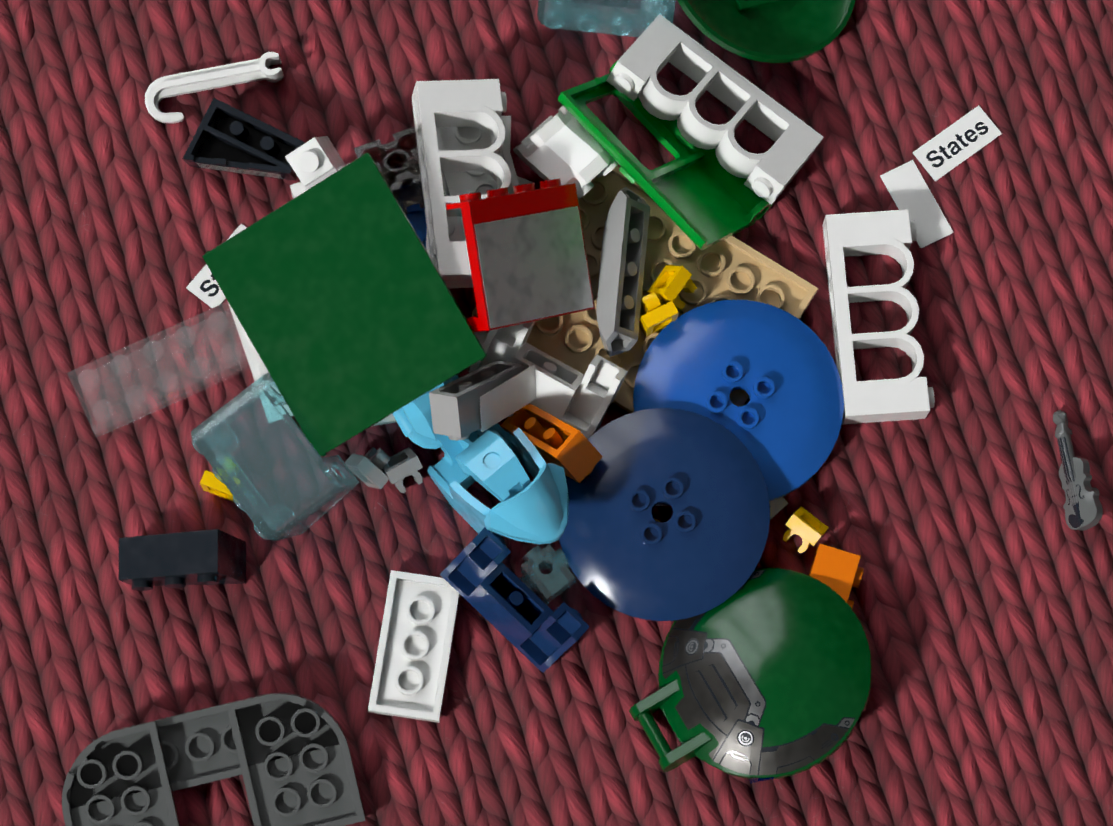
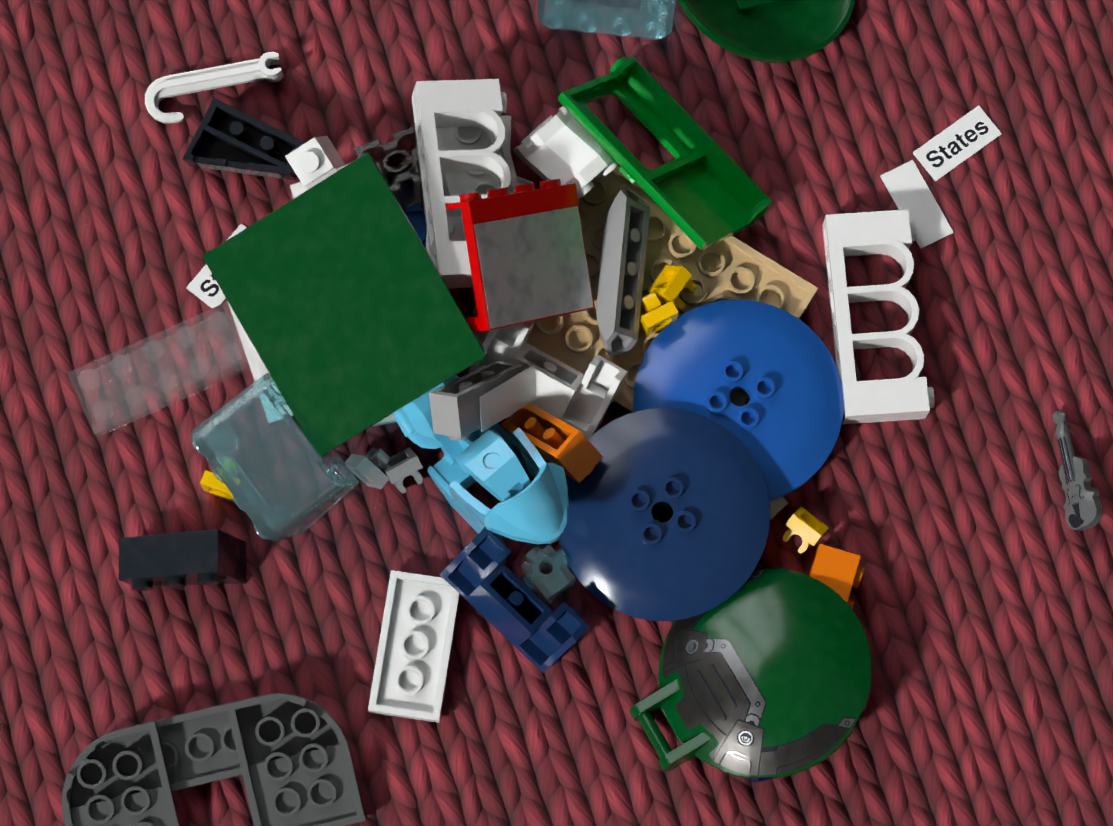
(765, 172): white fence -> none

